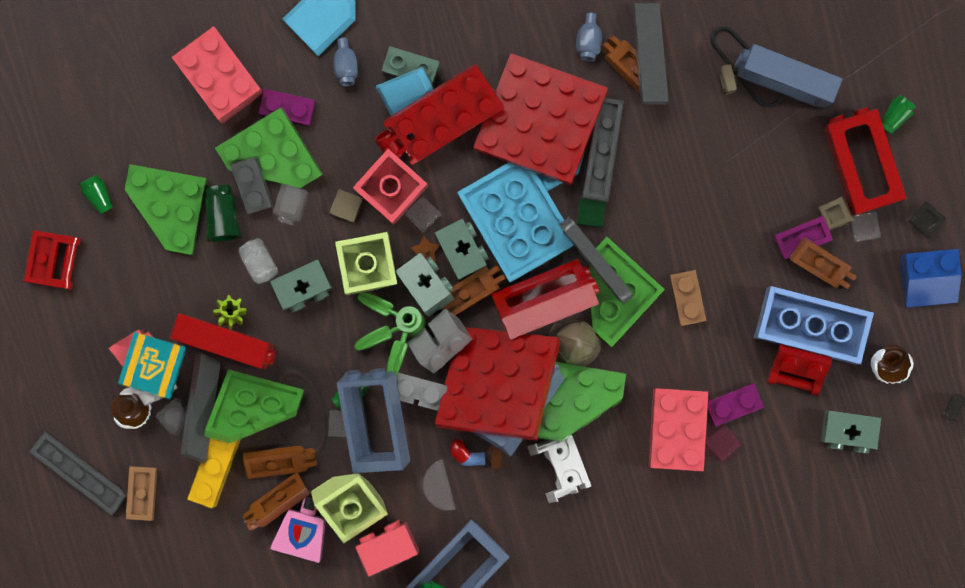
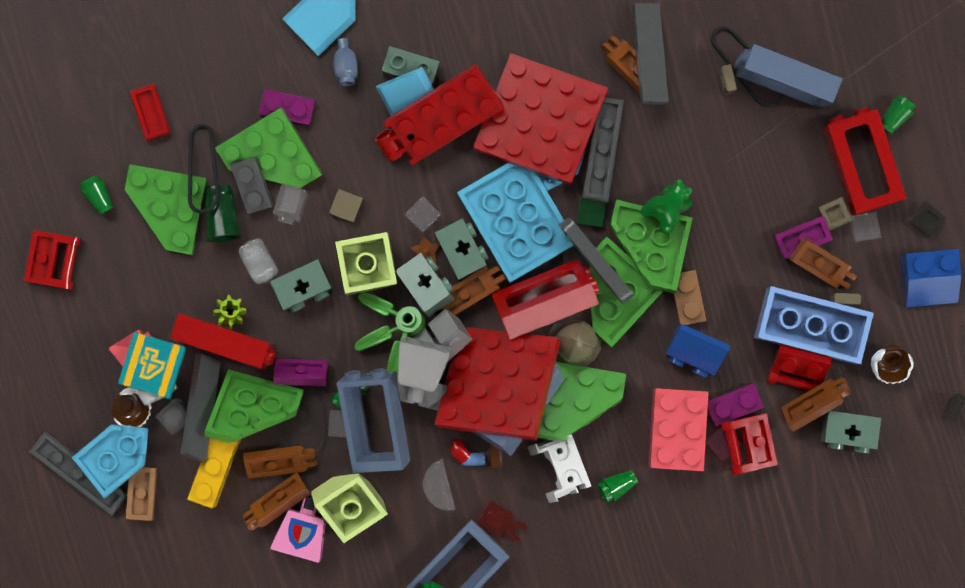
(113, 457): none -> medium azure tile
(150, 112): none -> red tile
(214, 169): none -> black piece
(217, 75): coral brick -> none
(300, 372): none -> magenta plate
(387, 548): coral slope -> none
(390, 186): coral slope -> none
(421, 366): none -> light grey torso
(498, 519): none -> clear red plate
(589, 39): sand blue plant -> none
(616, 486): none -> green cone
(653, 252): none -> bright green plate
(668, 205): none -> green animal
(696, 350): none -> blue slope
(757, 443): none -> red plate
(815, 403): none -> dark orange hinge
(846, 299): none -> dark tan tile

